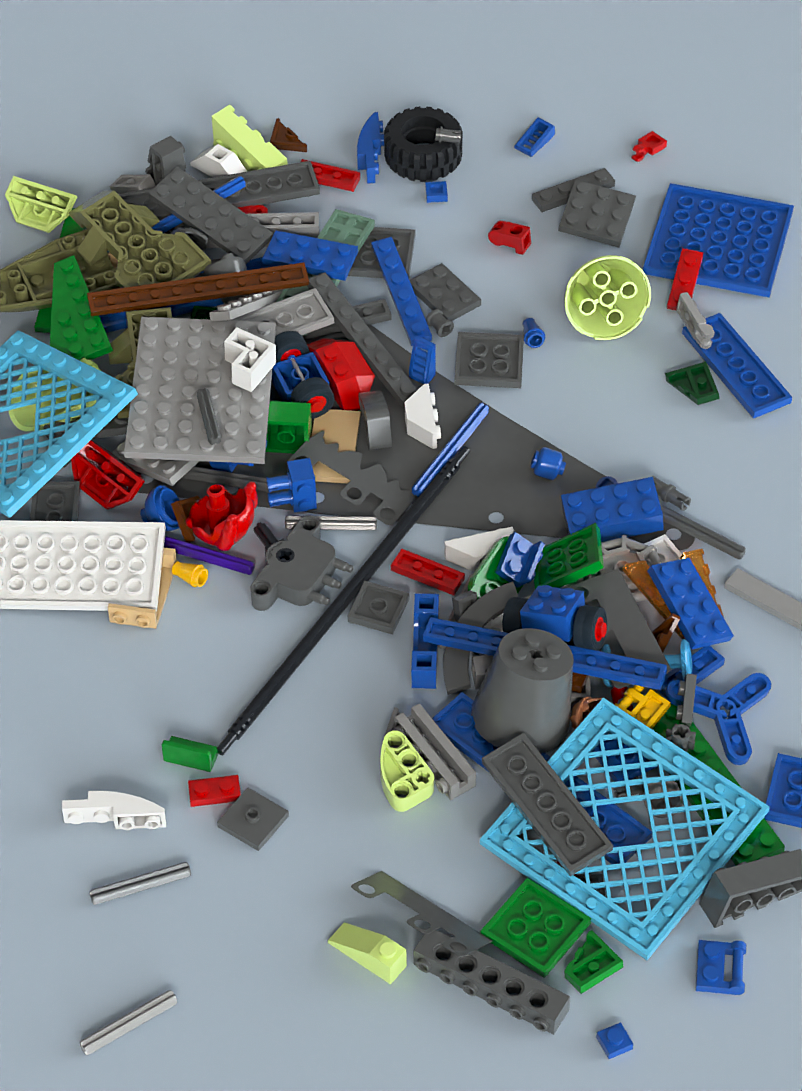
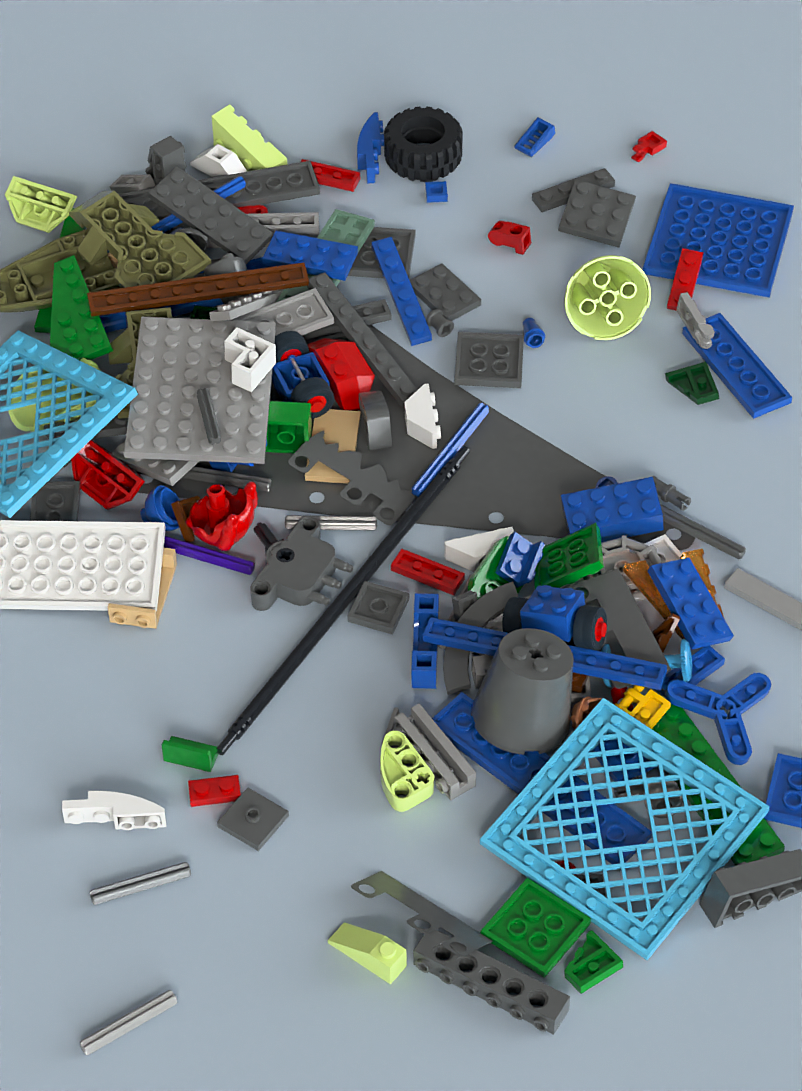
(193, 574): yellow cone -> none
(286, 139): reddish brown tile -> none
(299, 485): blue brick -> none
(422, 363): blue slope -> none
(448, 135): dark grey pin -> none
(547, 463): blue head -> none
(547, 804): dark grey plate -> none
(614, 1040): blue plate -> none
(681, 736): dark grey gear -> none
(686, 689): dark grey plate -> none
(711, 967): blue plate -> none

